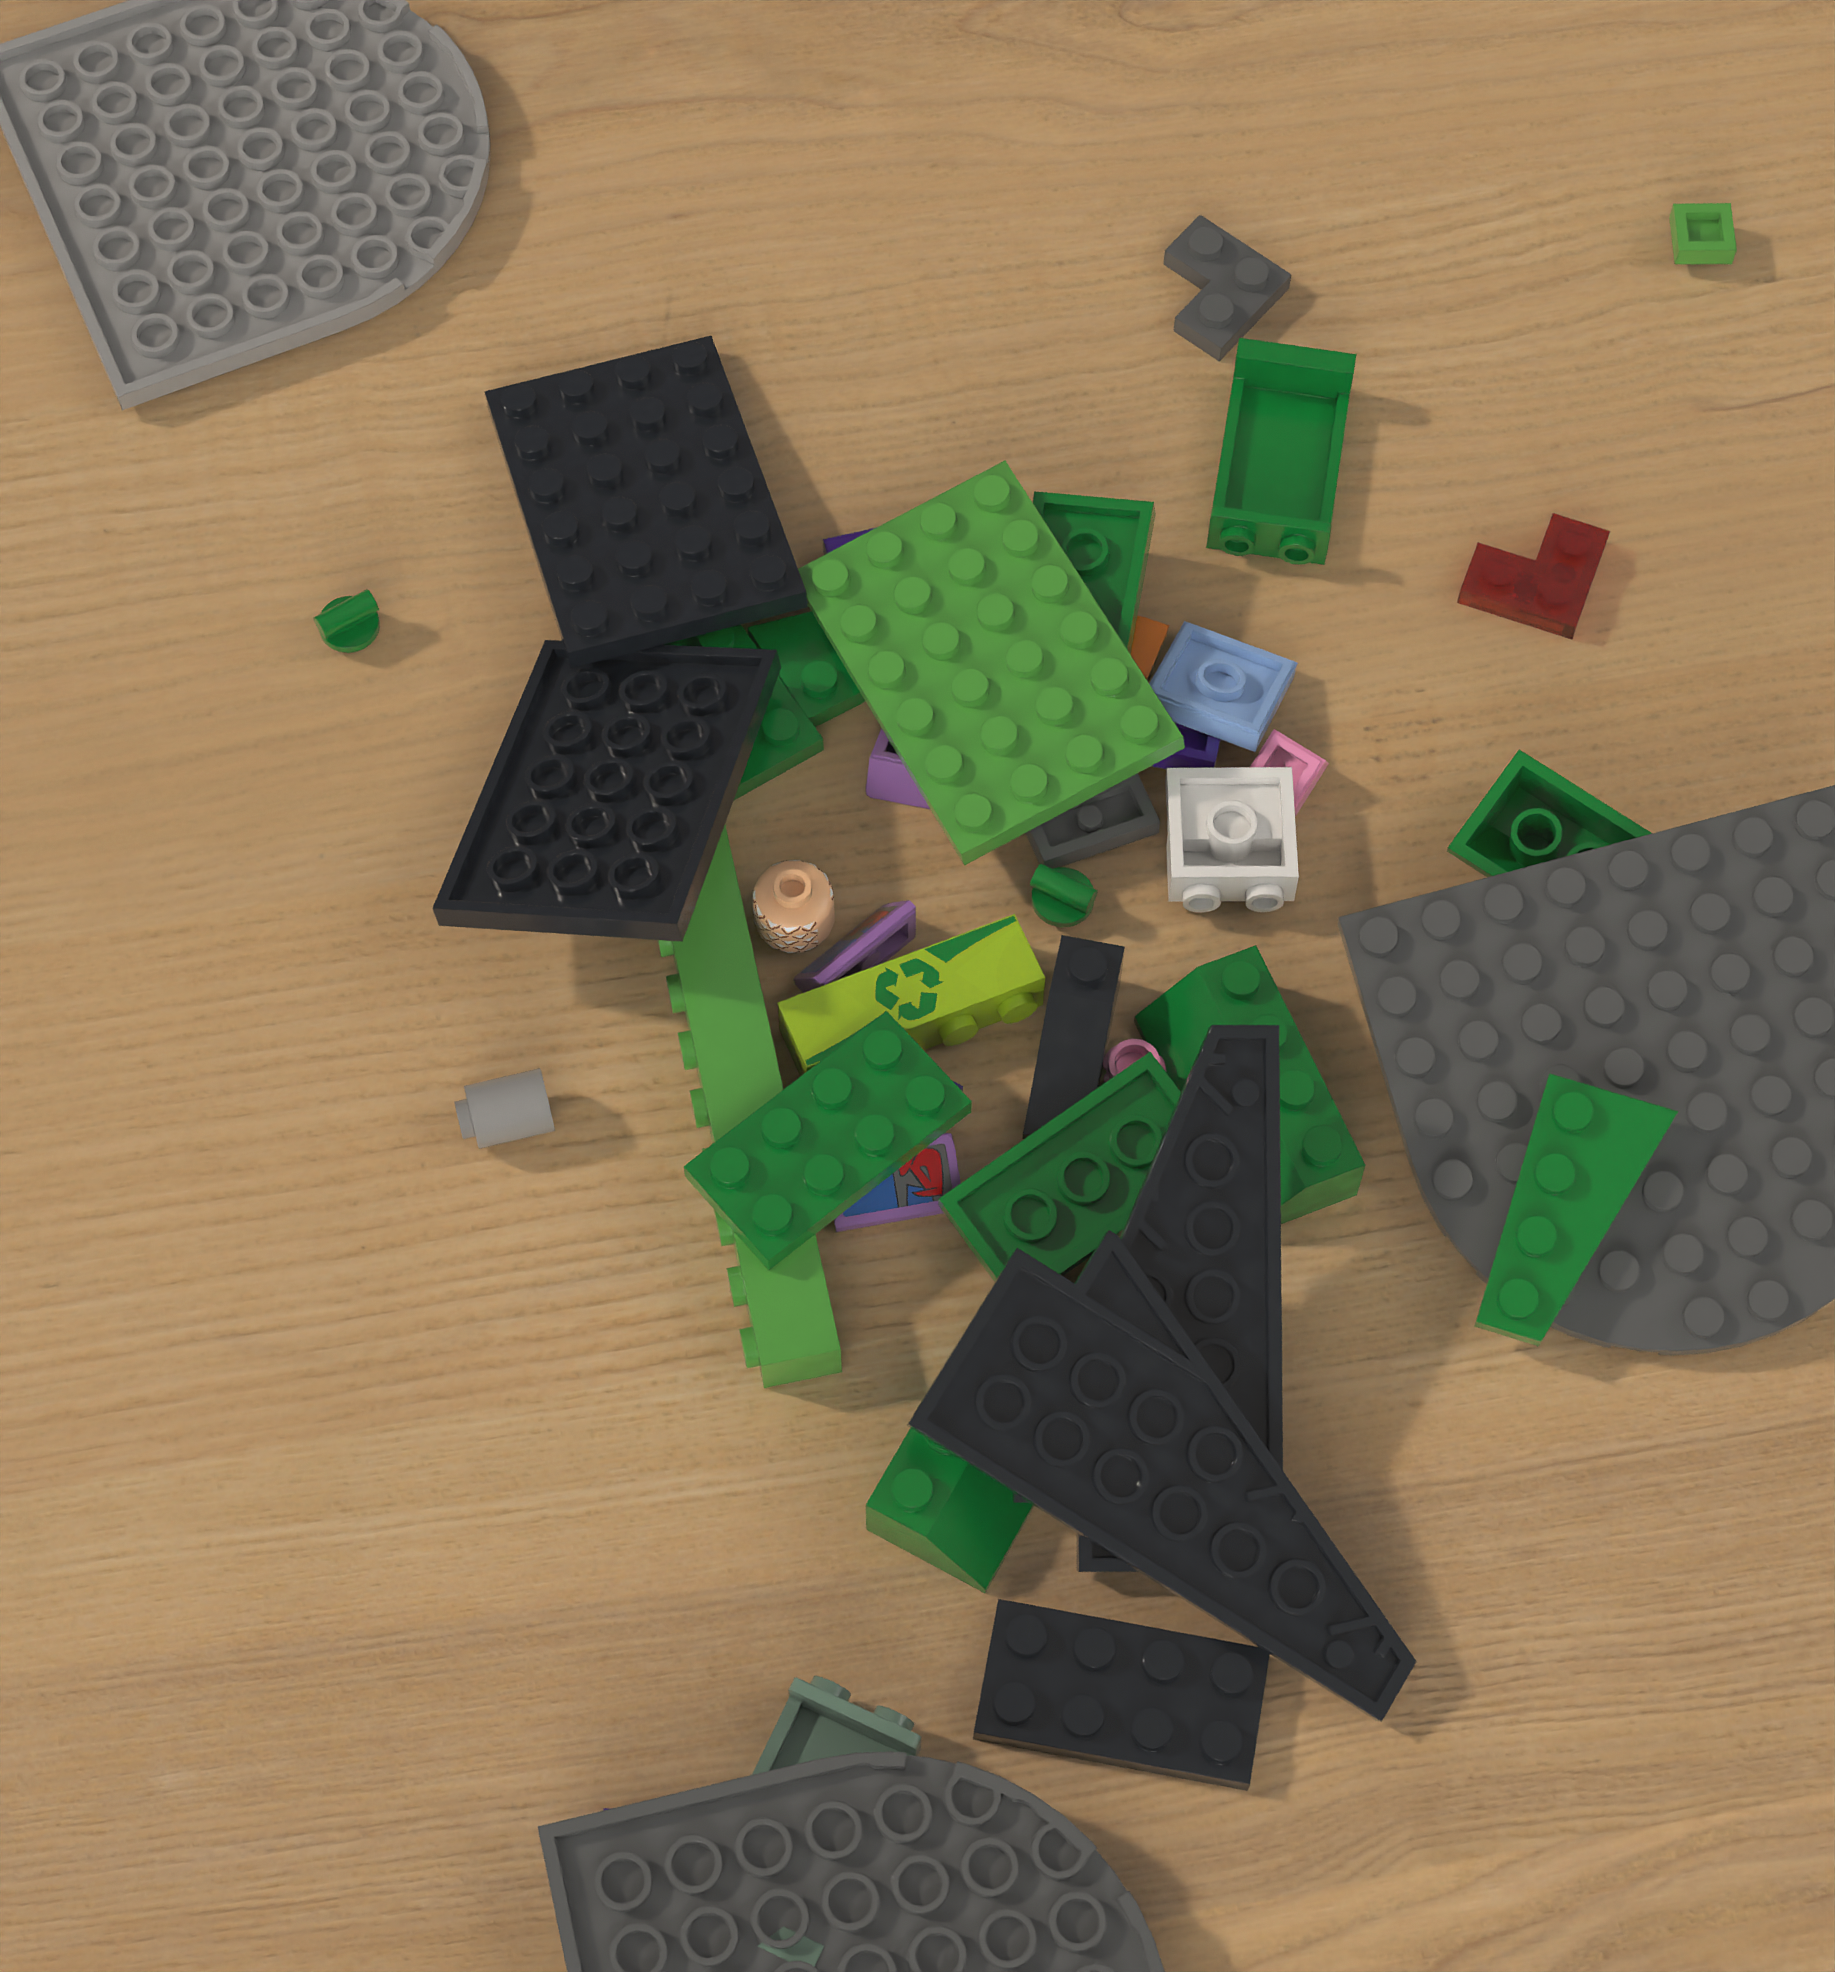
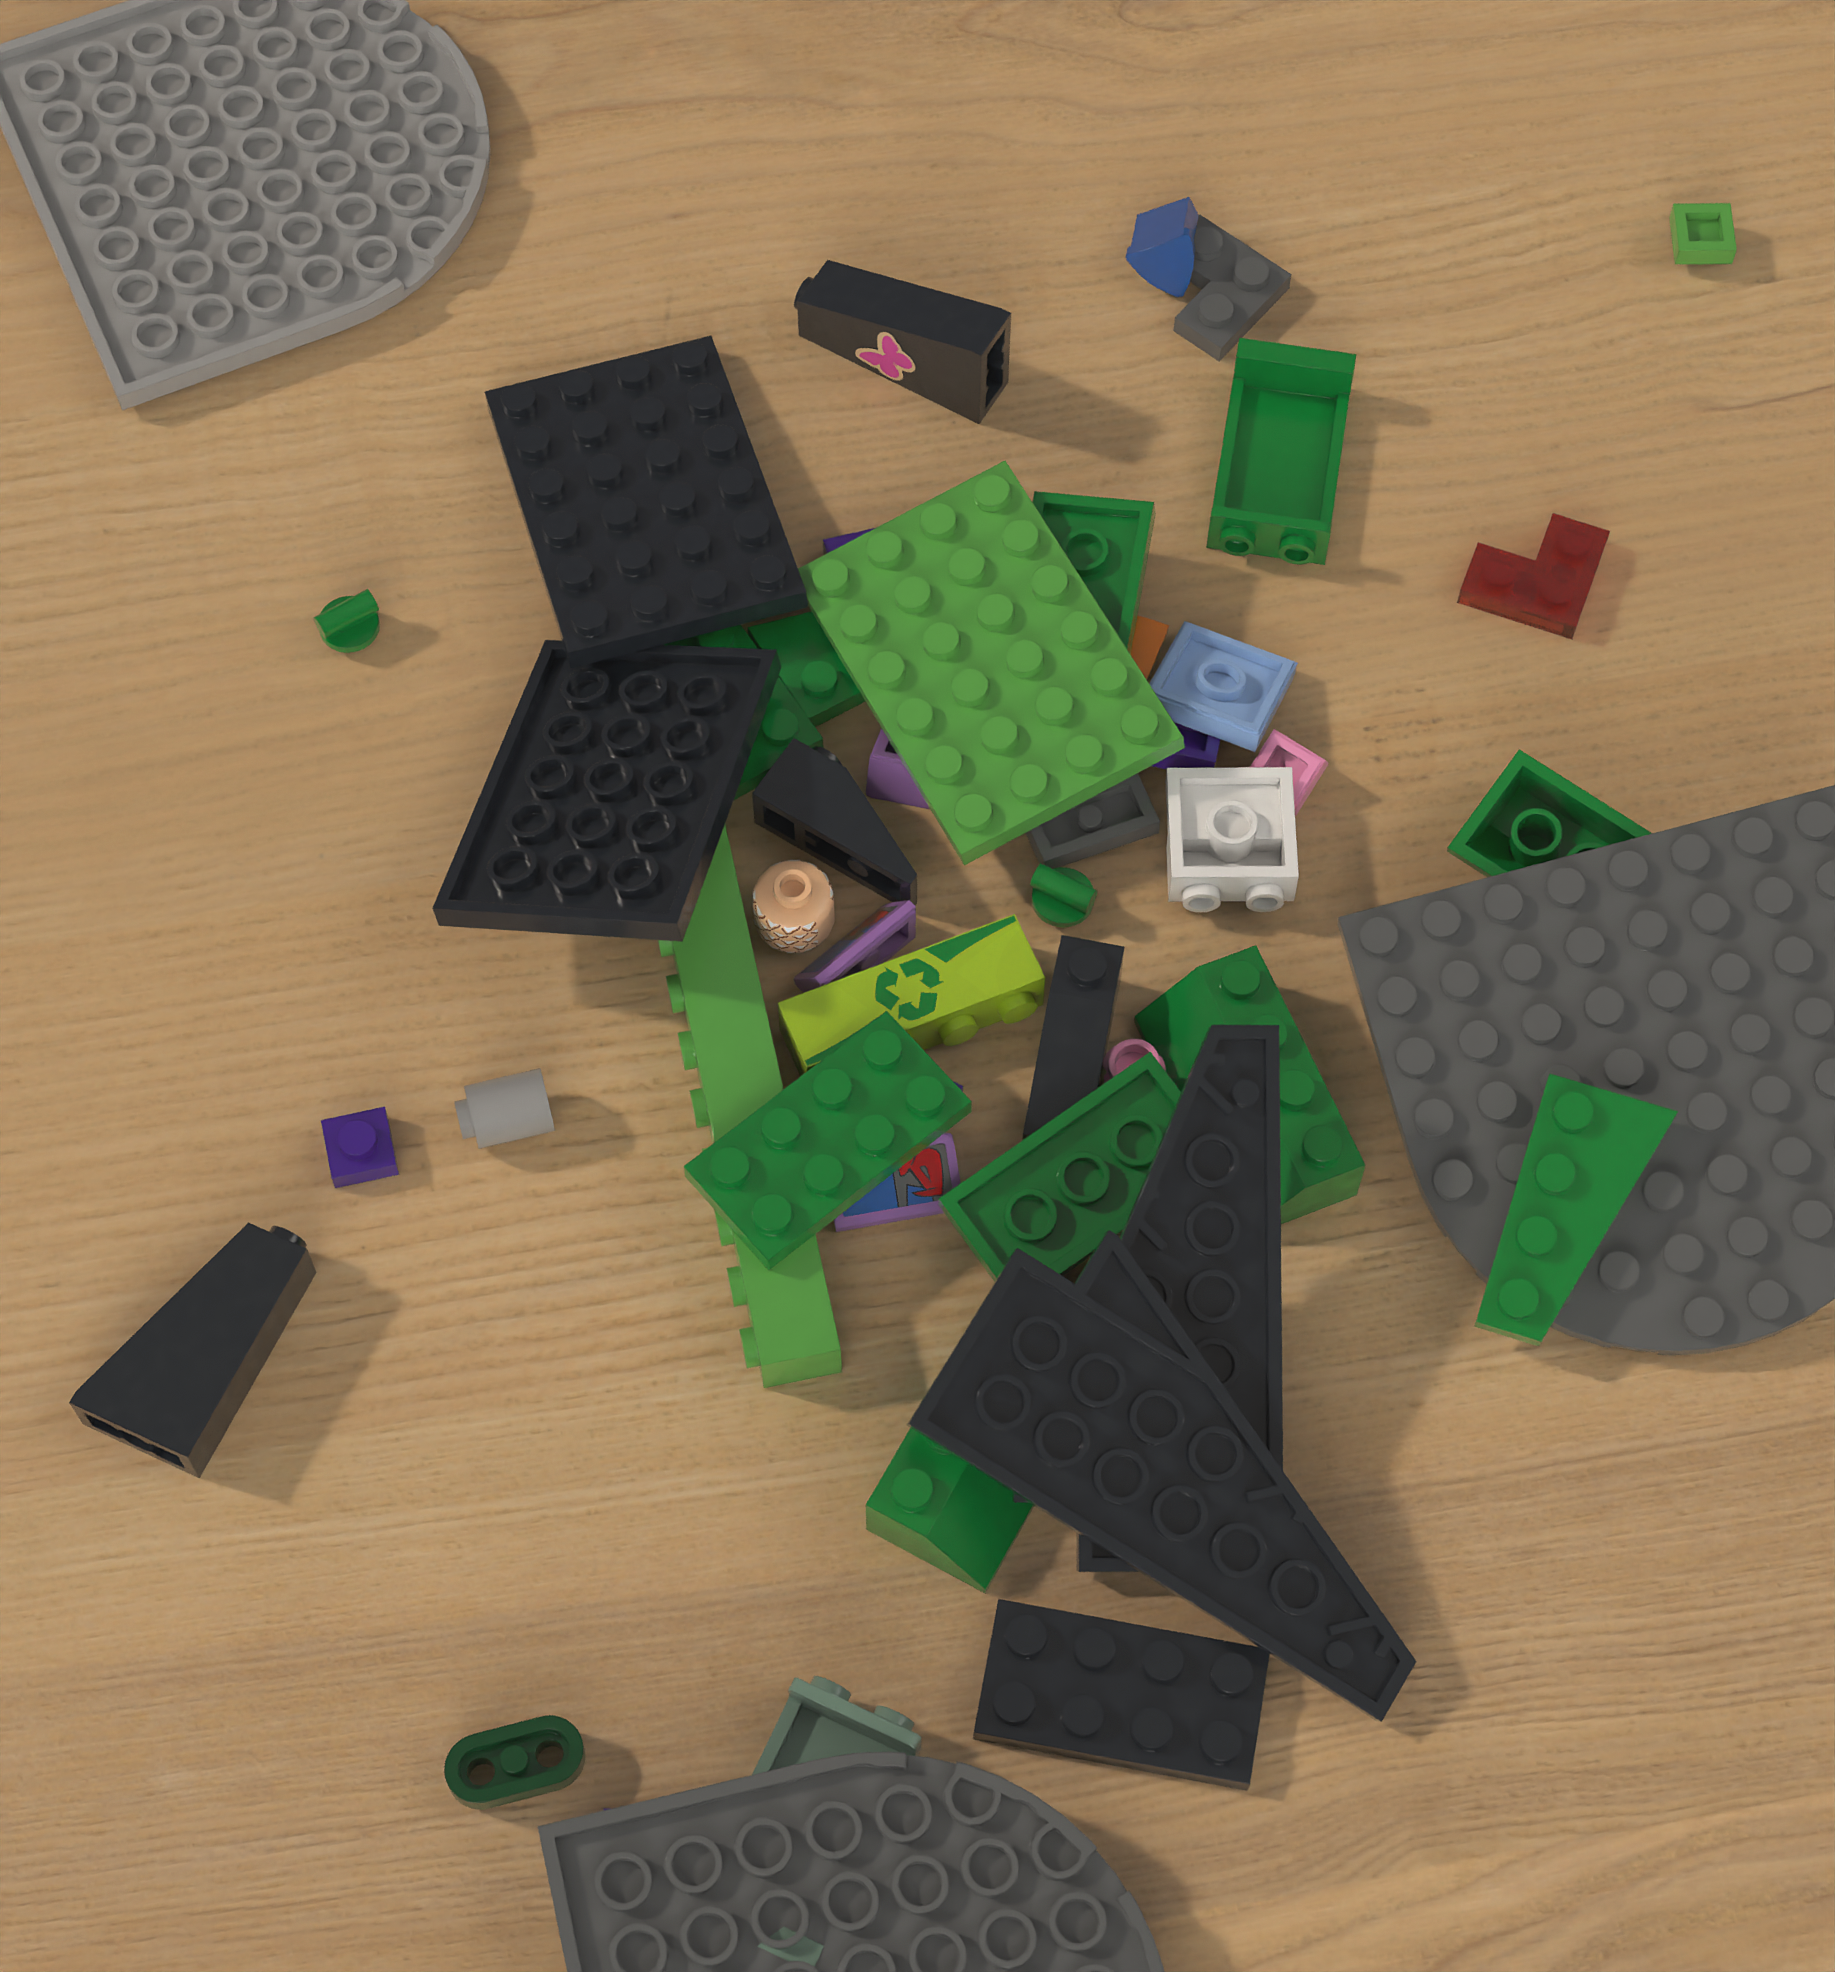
(201, 1352): none -> black slope
(359, 1147): none -> dark purple plate
(514, 1756): none -> dark green plate
(824, 813): none -> black slope
(910, 334): none -> black slope
(1164, 246): none -> blue tile

